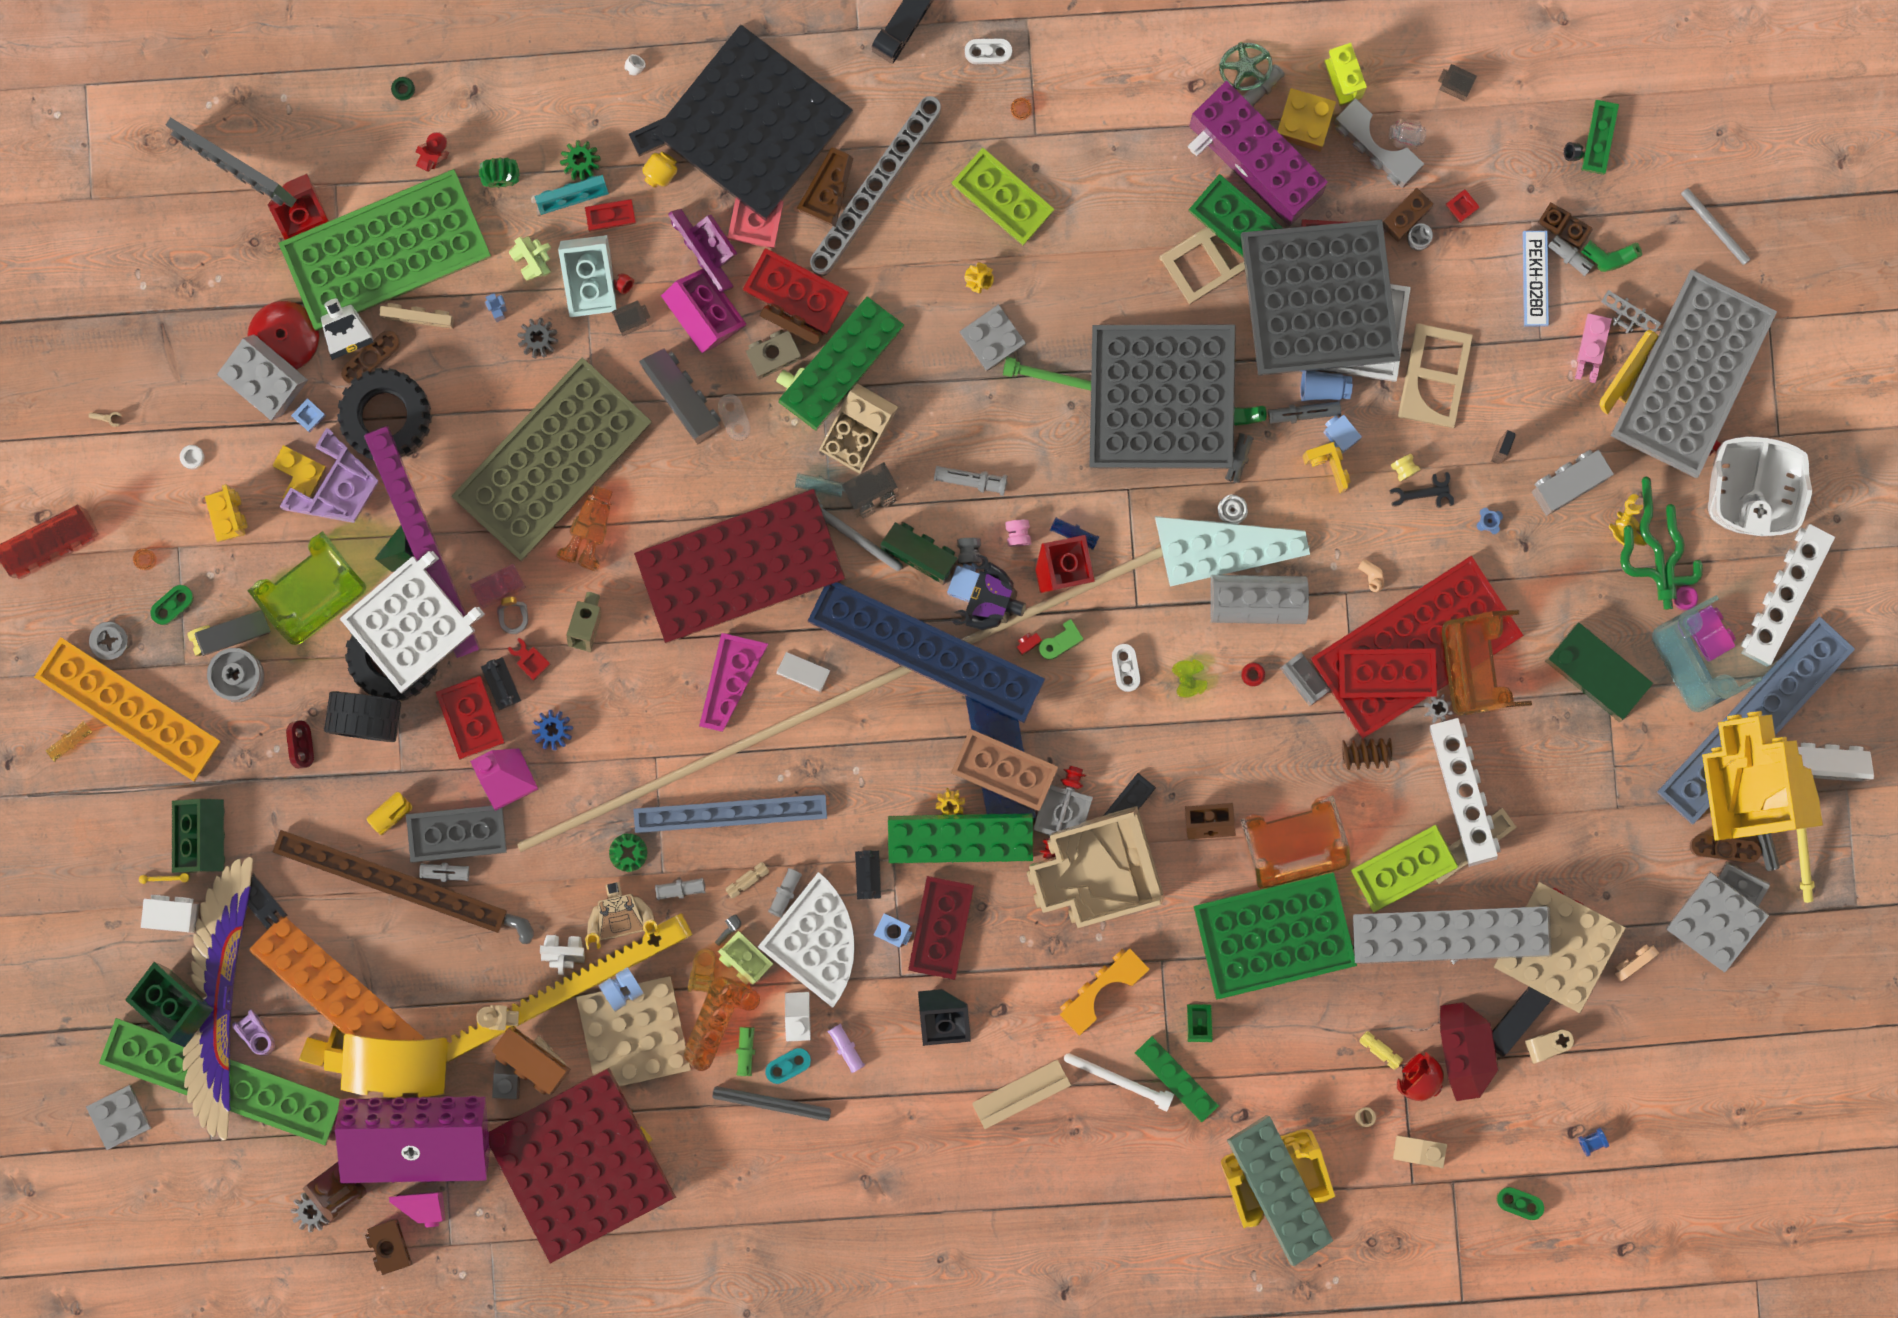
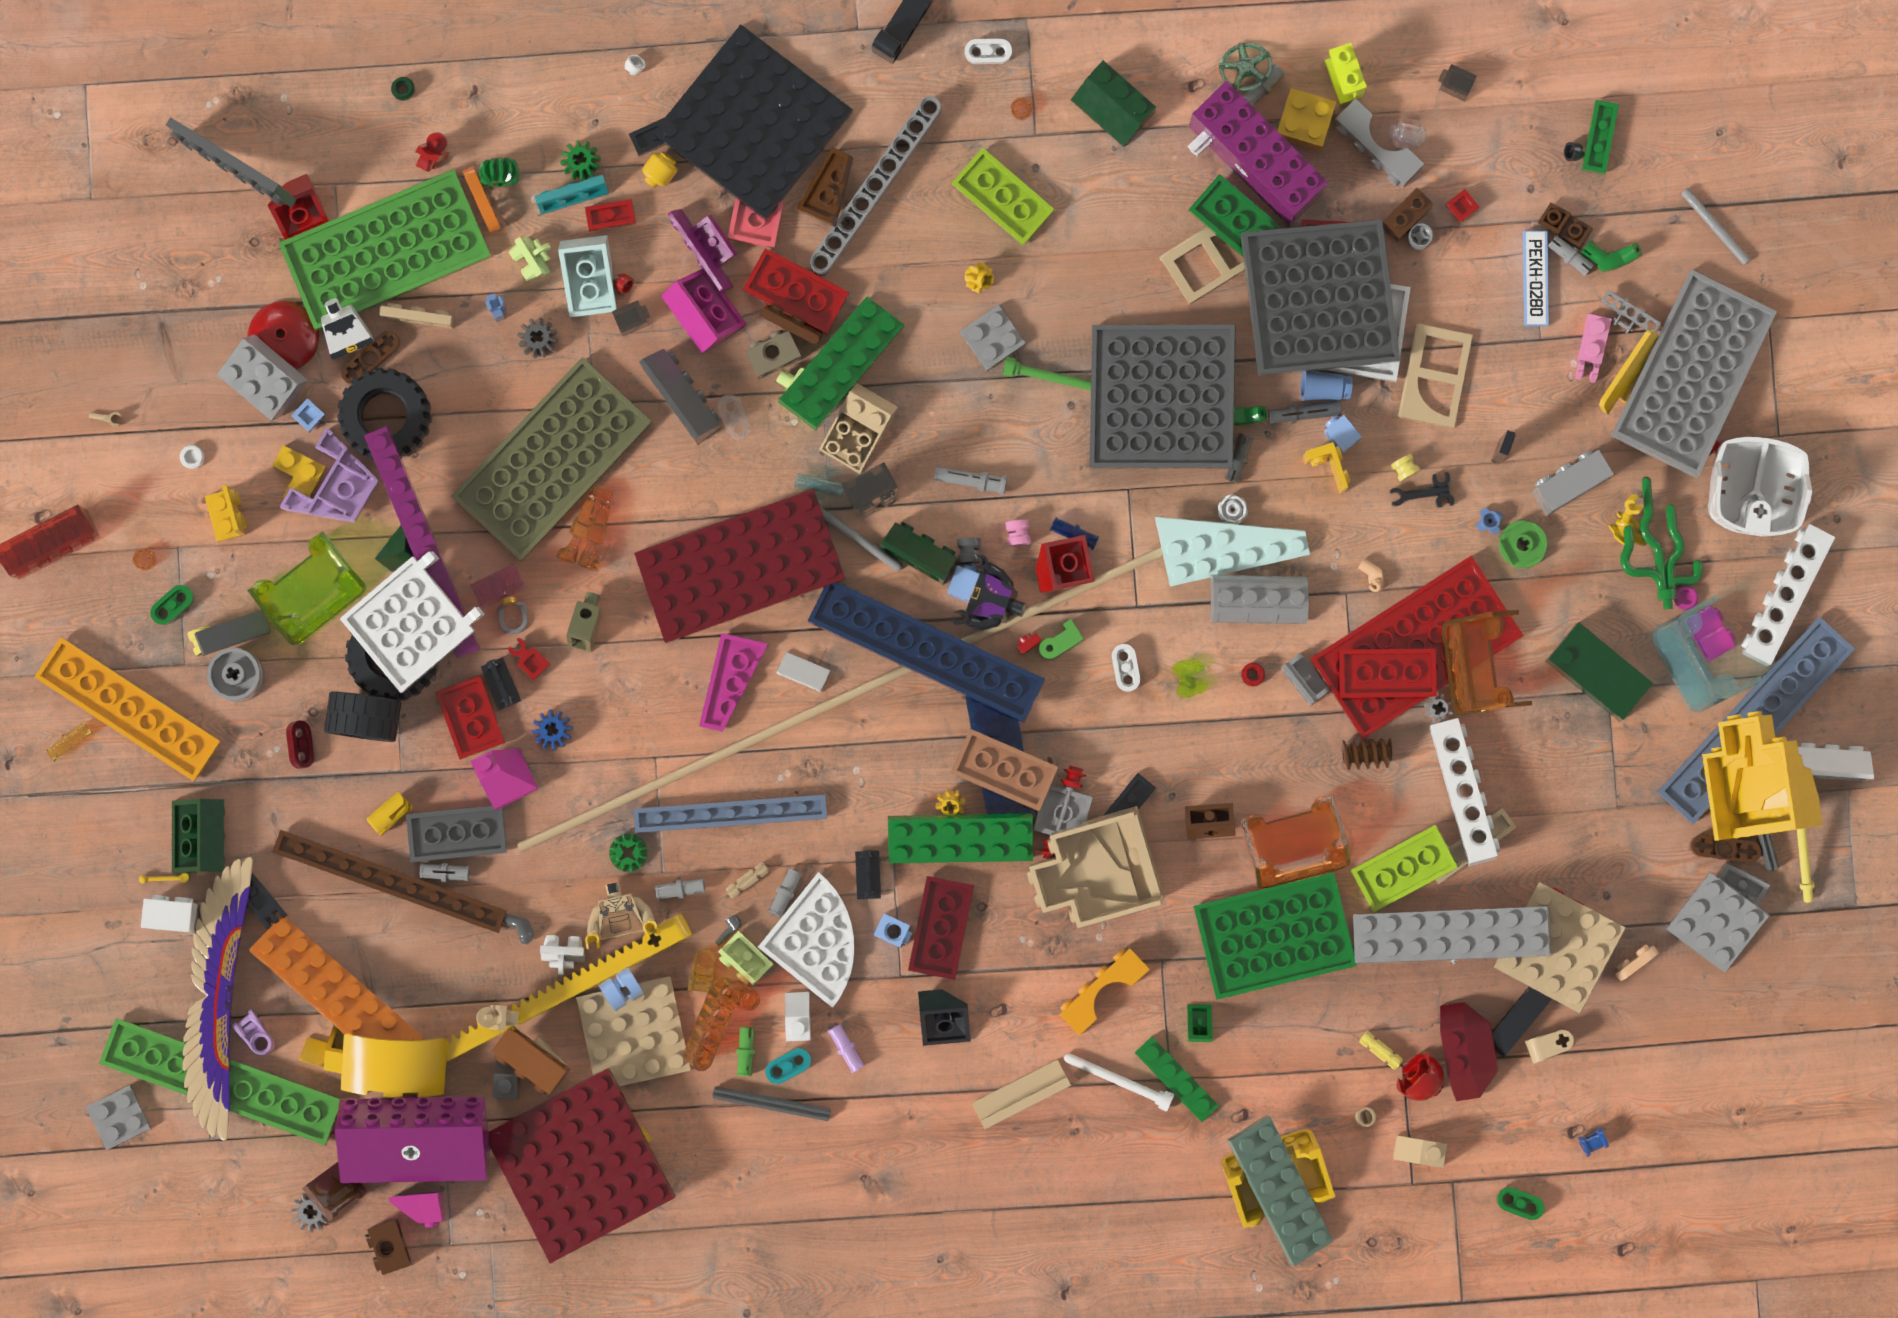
(99, 635): light grey gear -> none
(169, 1004): dark green brick -> none
(481, 199): none -> orange beam
(1113, 103): none -> dark green slope
(1518, 557): none -> bright green plate

